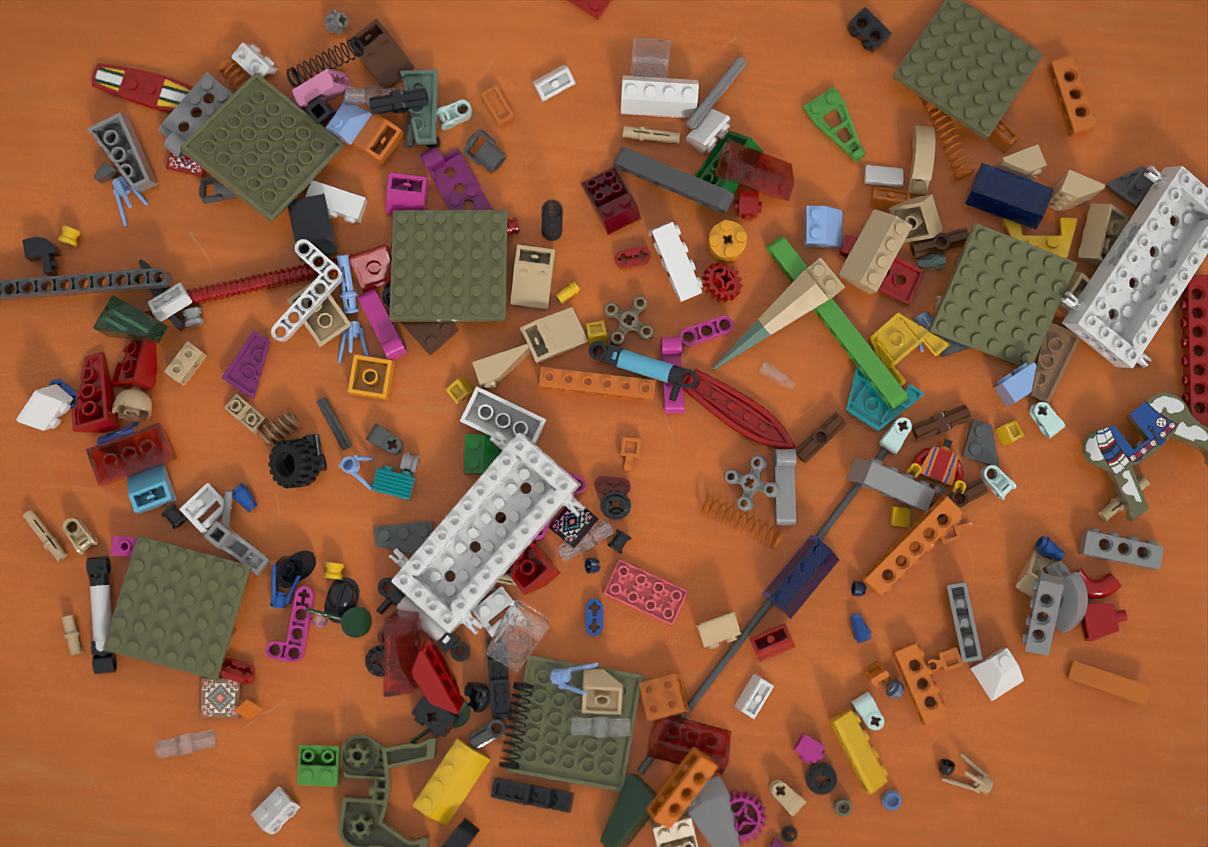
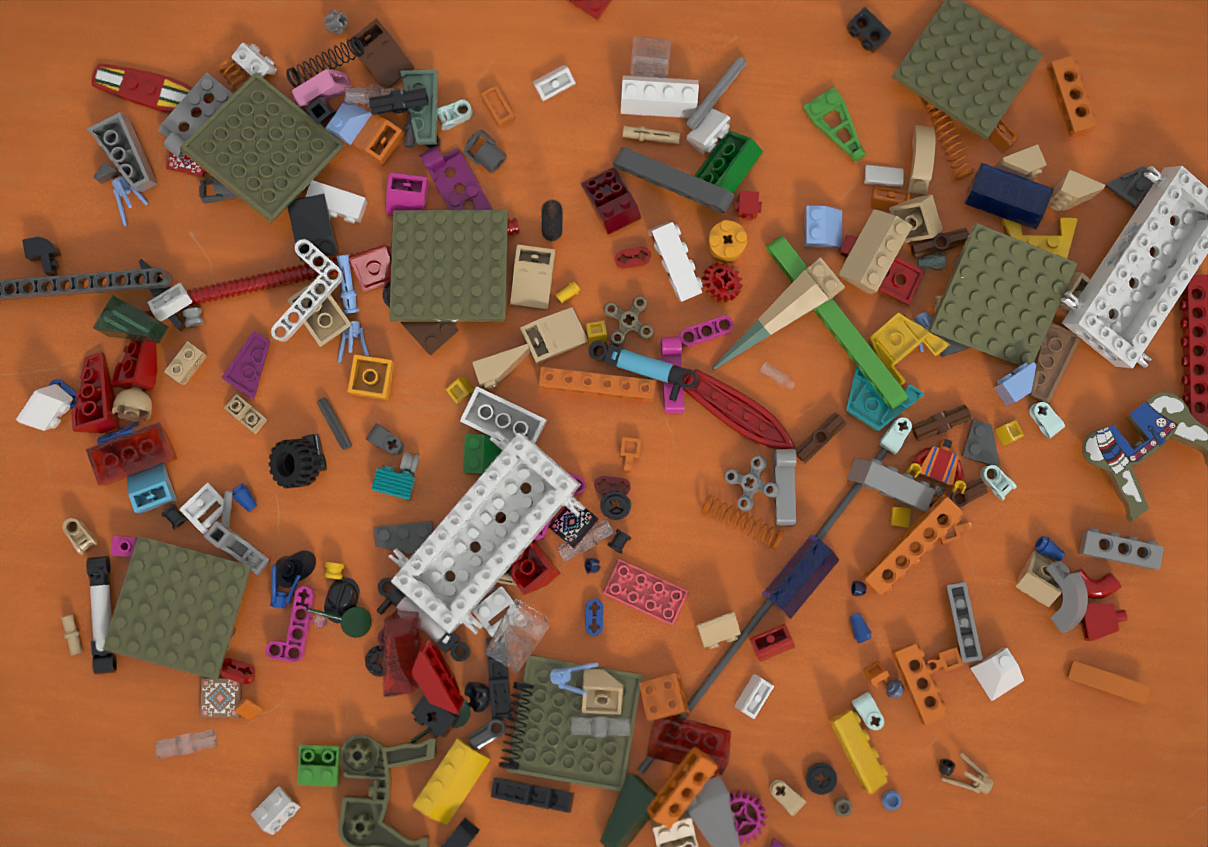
(50, 542): tan pin -> none
(69, 236): yellow wheel -> none
(279, 428): medium nougat piece -> none
(351, 466): light blue plant -> none
(382, 326): dark pink beam -> none
(756, 171): clear red slope -> none
(786, 837): black hinge -> none
(809, 749): dark pink brick -> none
(1041, 642): light grey brick -> none
(1100, 232): tan slope -> none
(1116, 504): tan pin -> none

